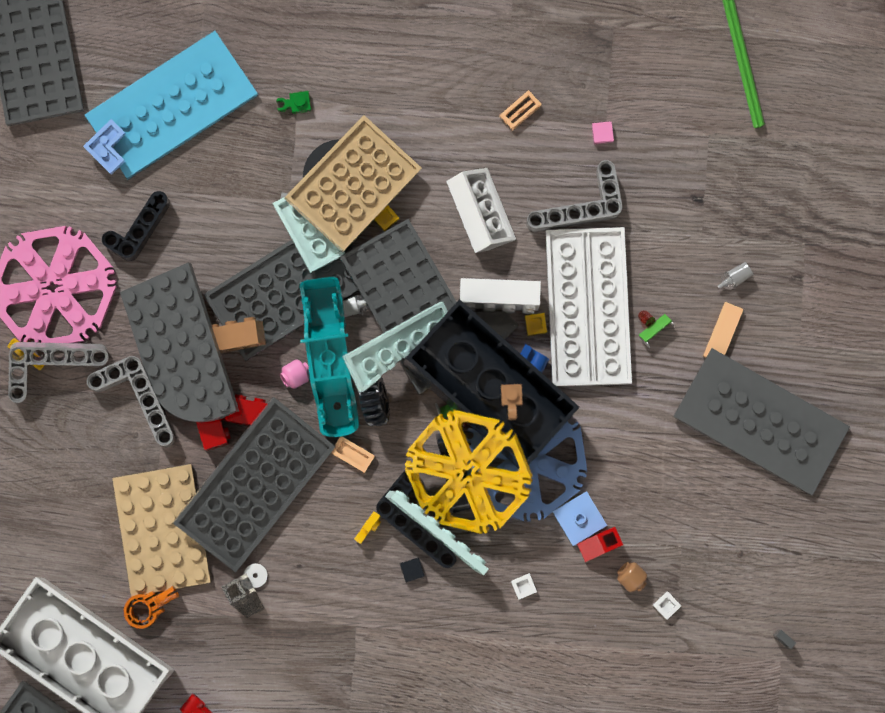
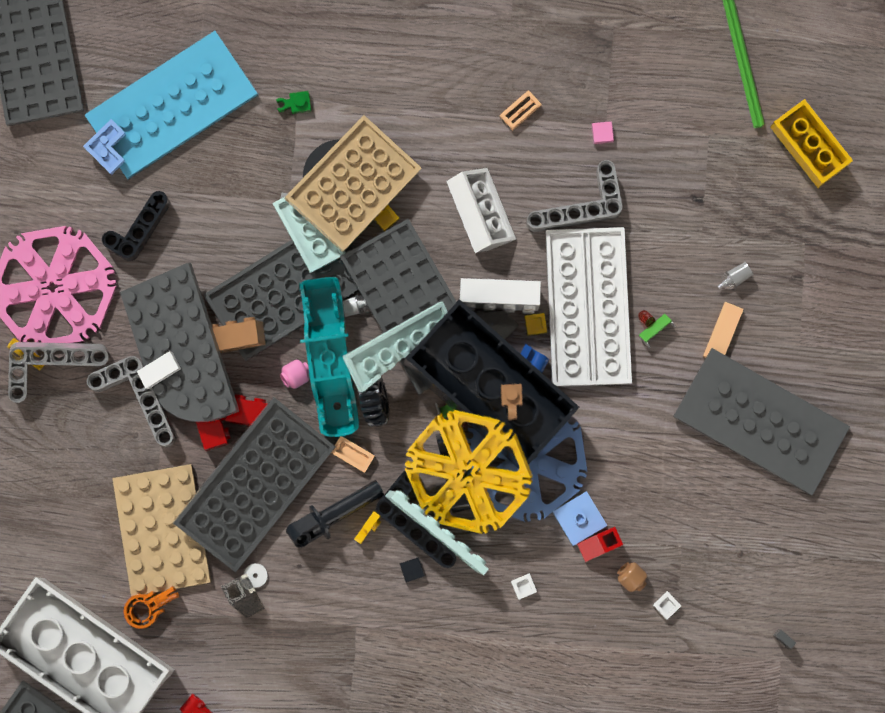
(158, 370): none -> white tile
(317, 523): none -> black piece
(811, 143): none -> yellow brick

